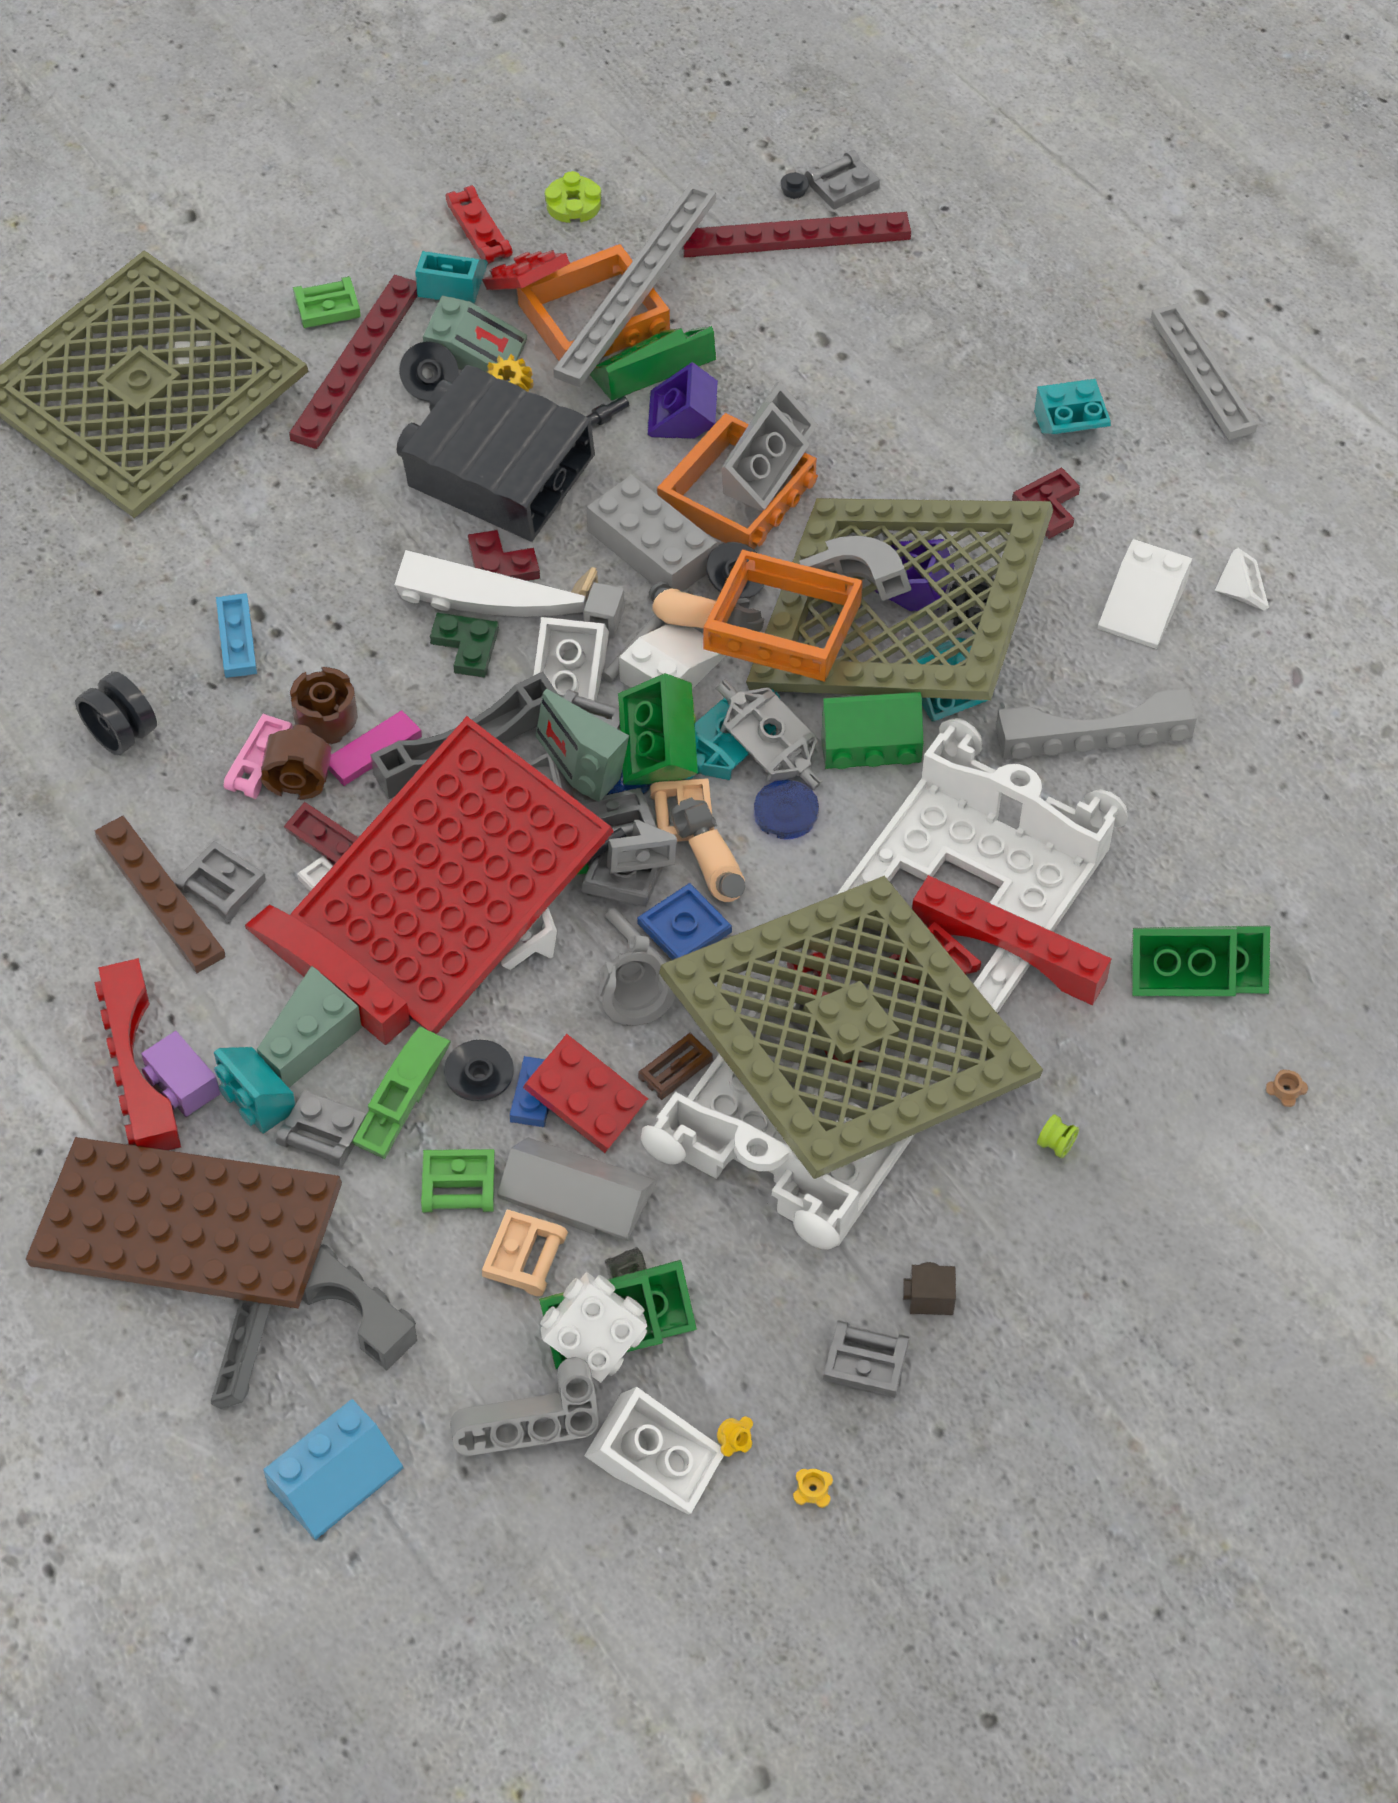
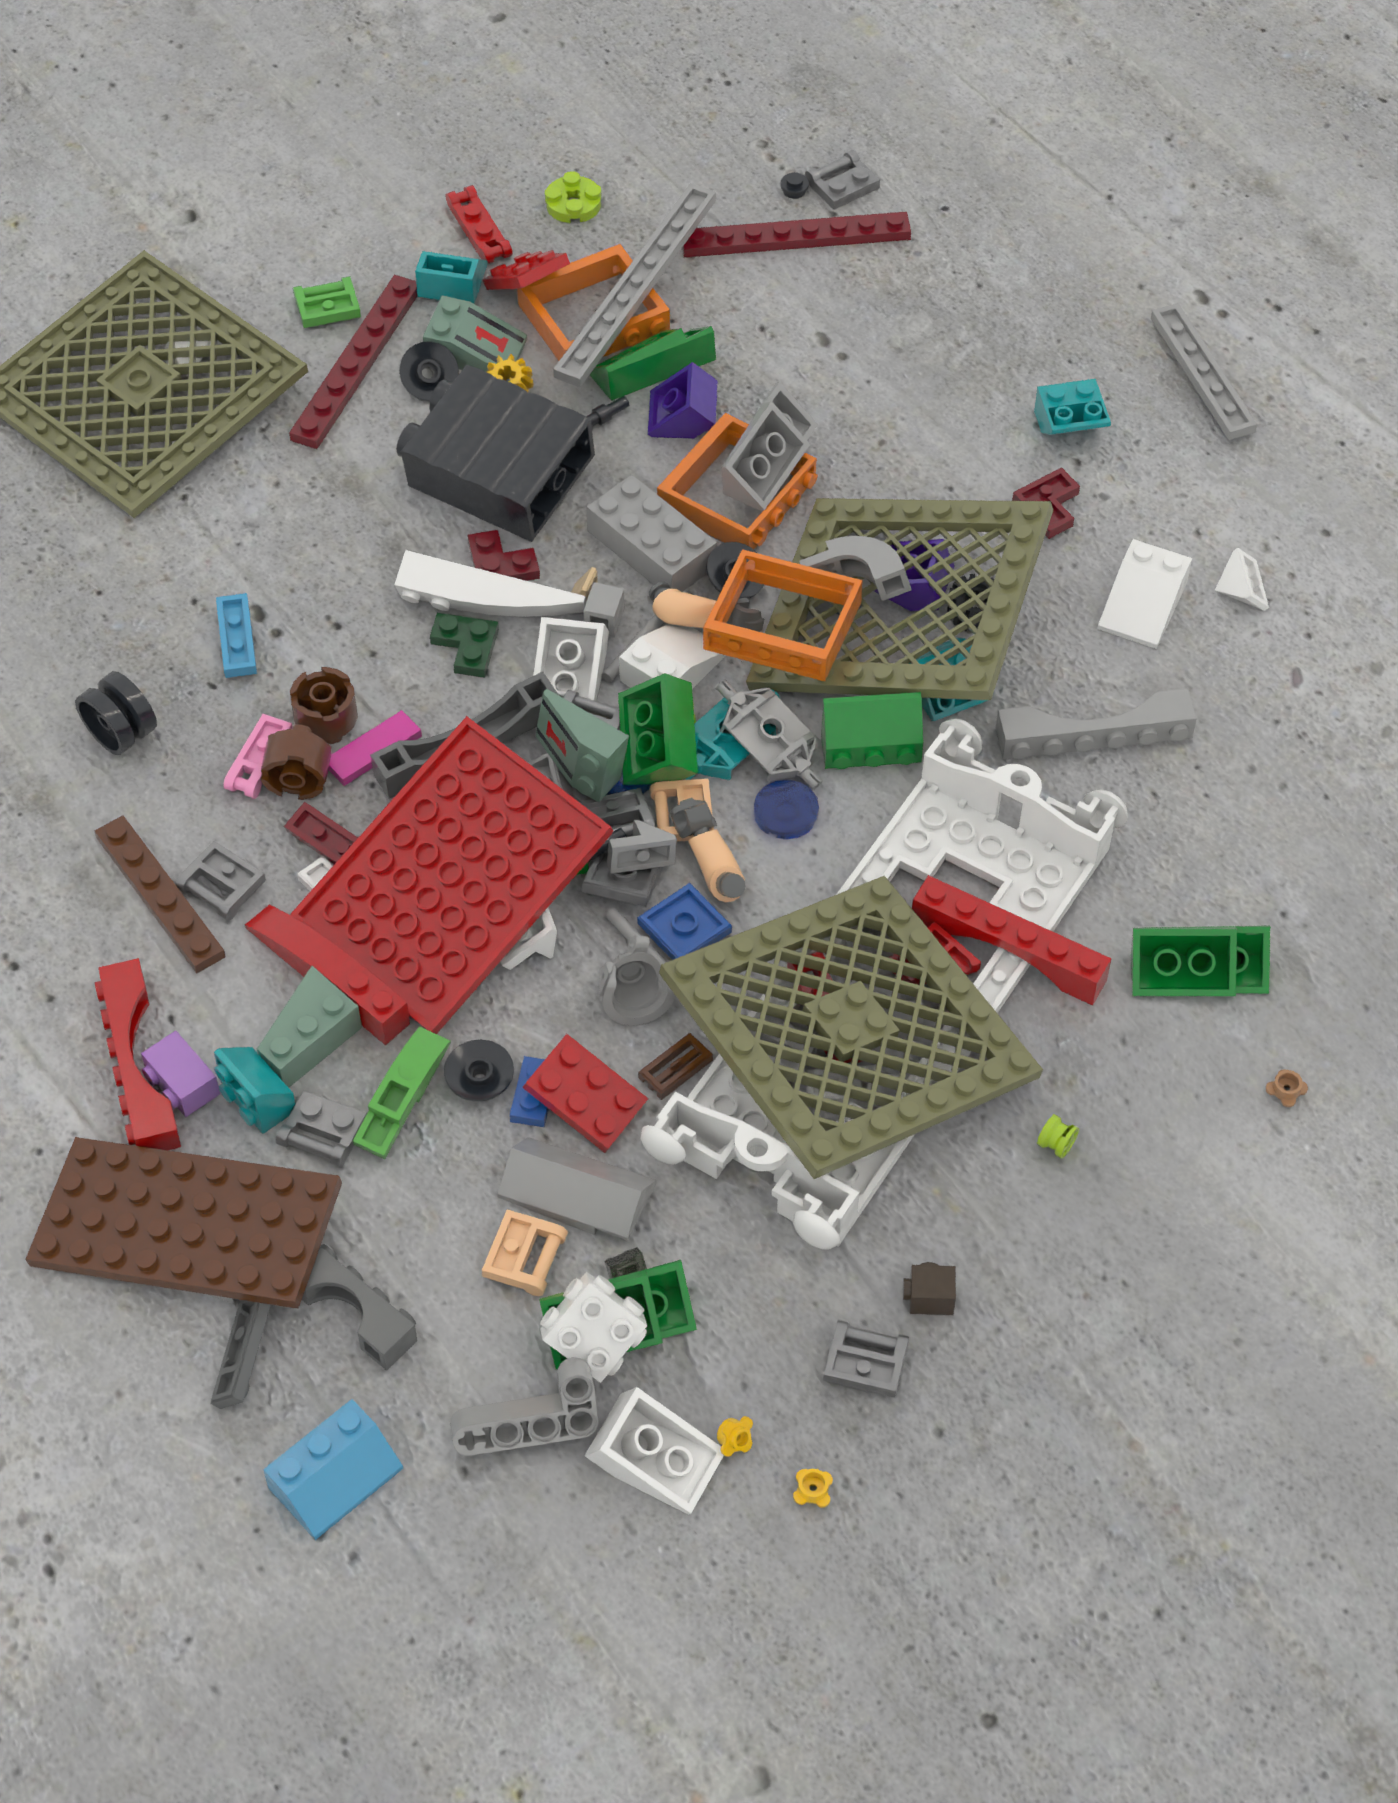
(455, 1170): bright green plate -> none

